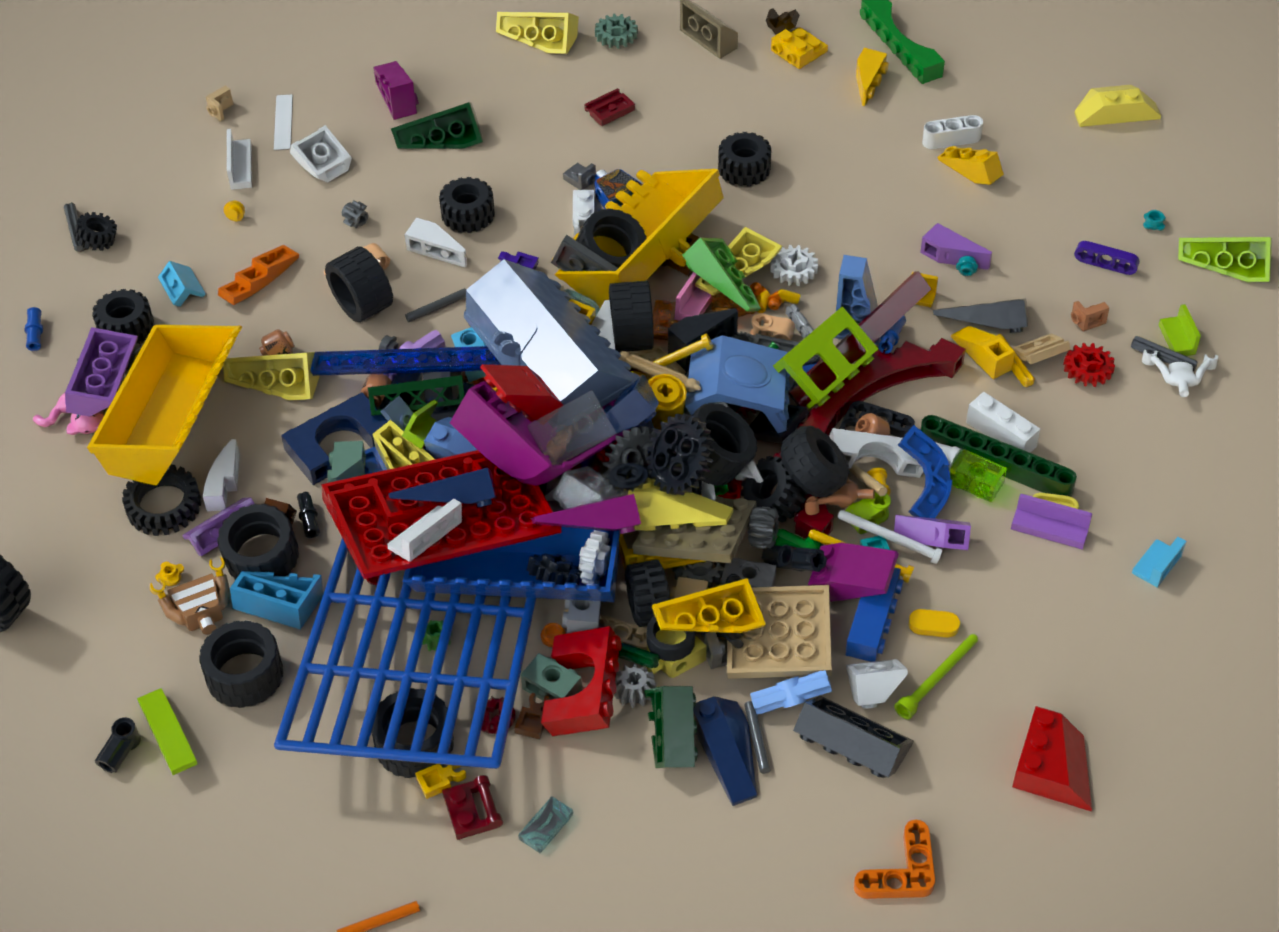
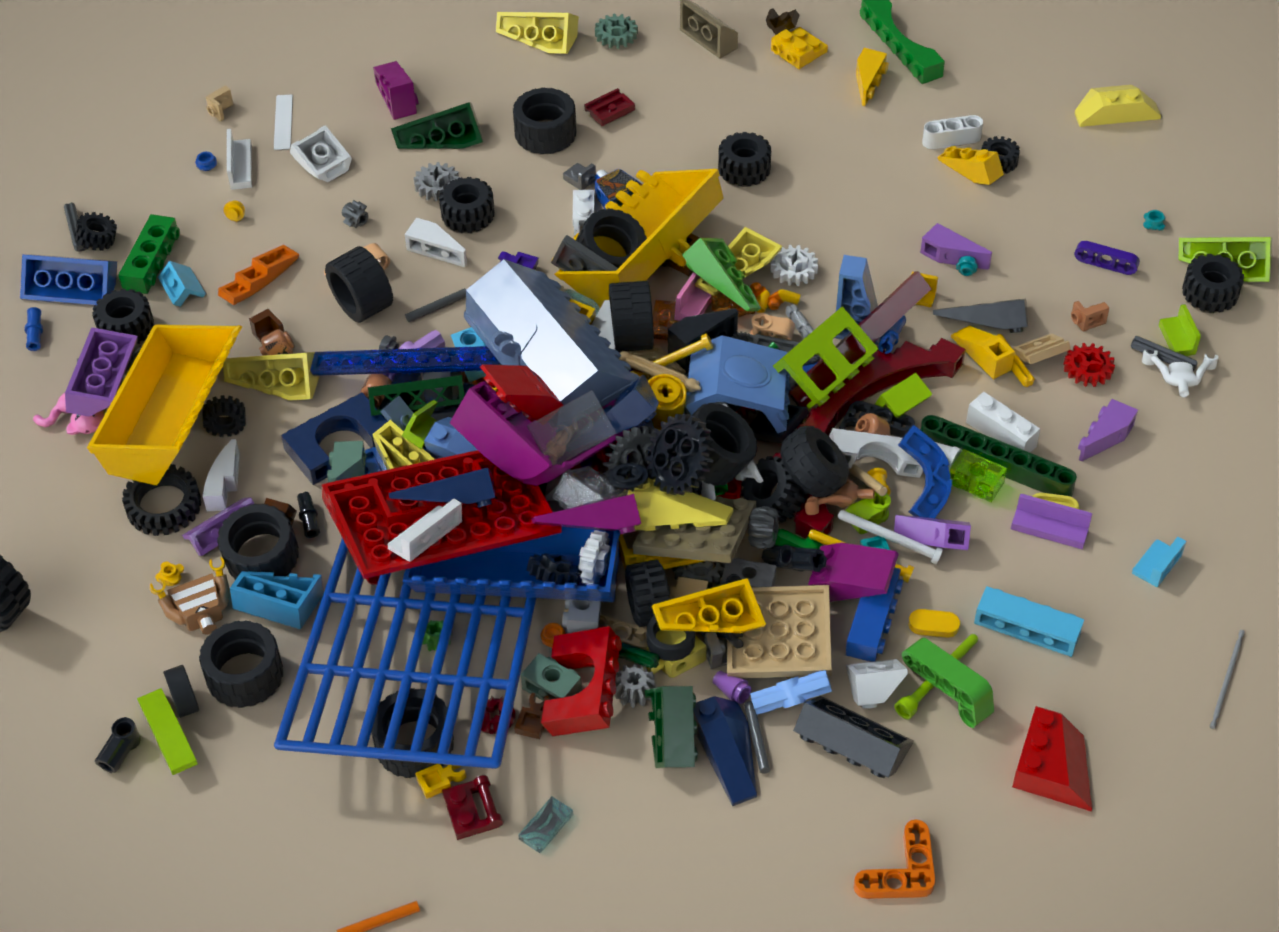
(66, 279): none -> blue slope
(149, 253): none -> green brick
(181, 691): none -> black tyre
(206, 161): none -> blue plate
(224, 407): none -> black tyre
(264, 323): none -> reddish brown panel
(432, 179): none -> light grey gear
(544, 105): none -> black tyre
(733, 687): none -> medium lavender cone
(904, 395): none -> lime panel
(953, 678): none -> bright green beam
(1006, 148): none -> black tyre
(1029, 621): none -> medium azure brick
(1111, 428): none -> medium lavender slope
(1212, 283): none -> black tyre
(1227, 679): none -> light grey piece

